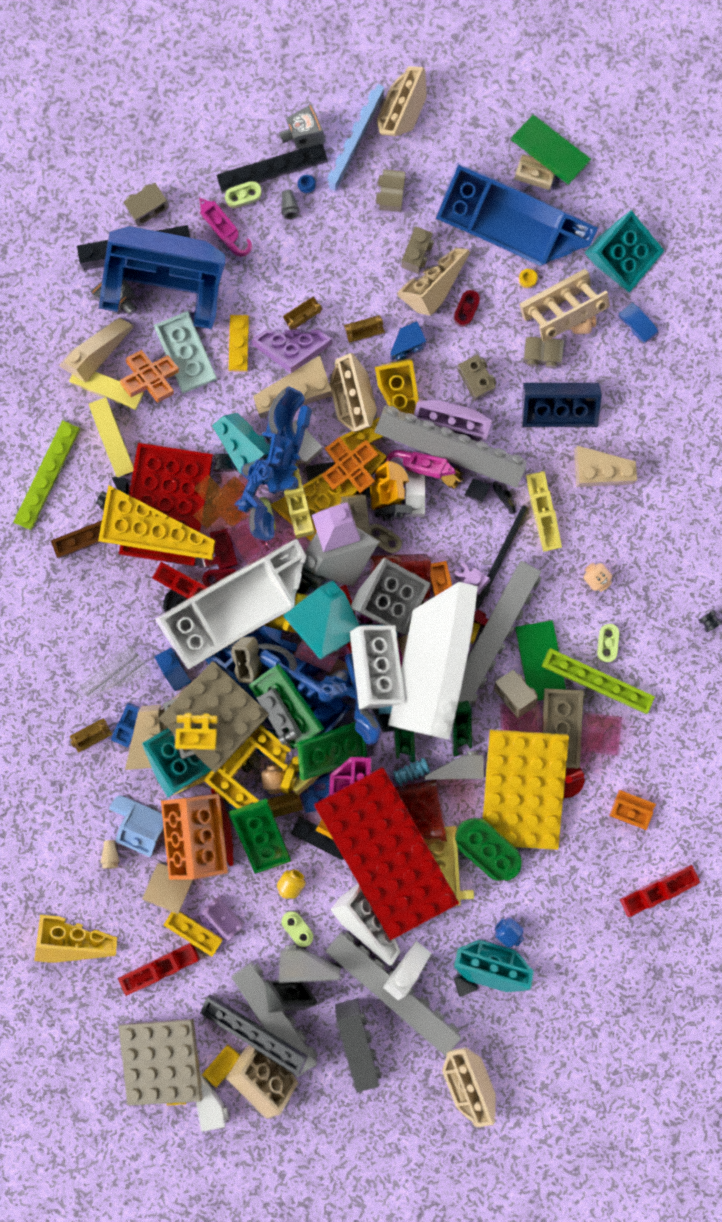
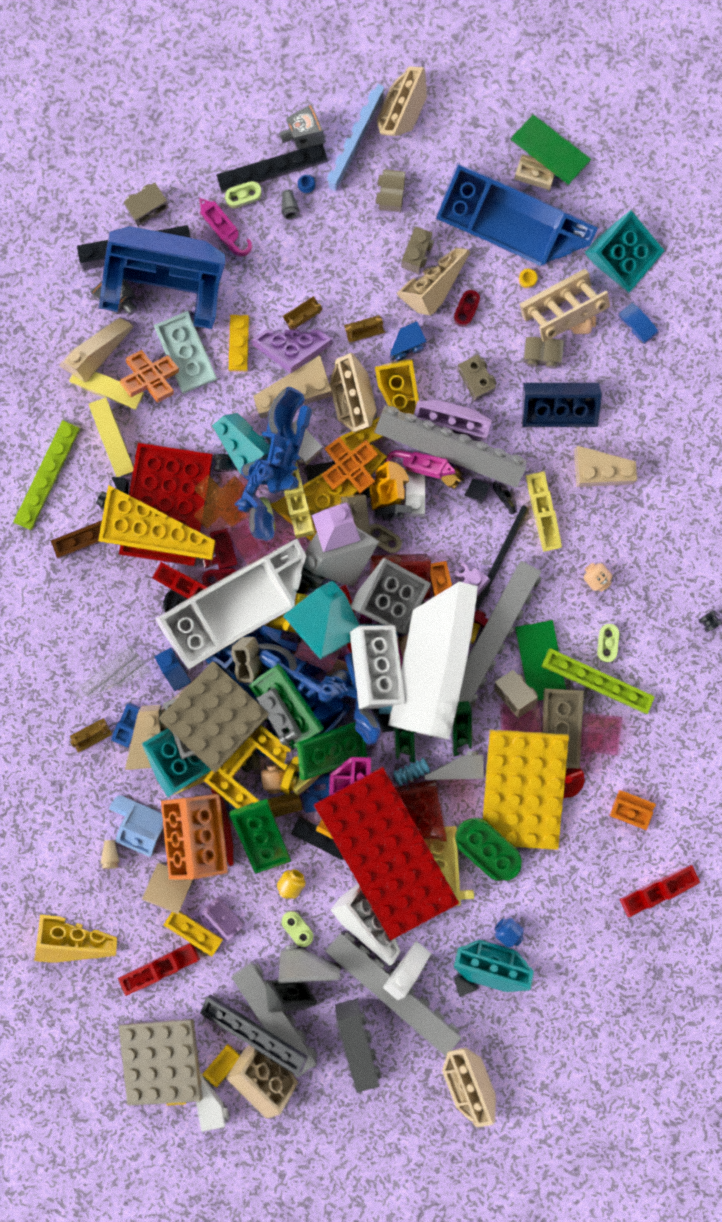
(196, 738): yellow plate -> none

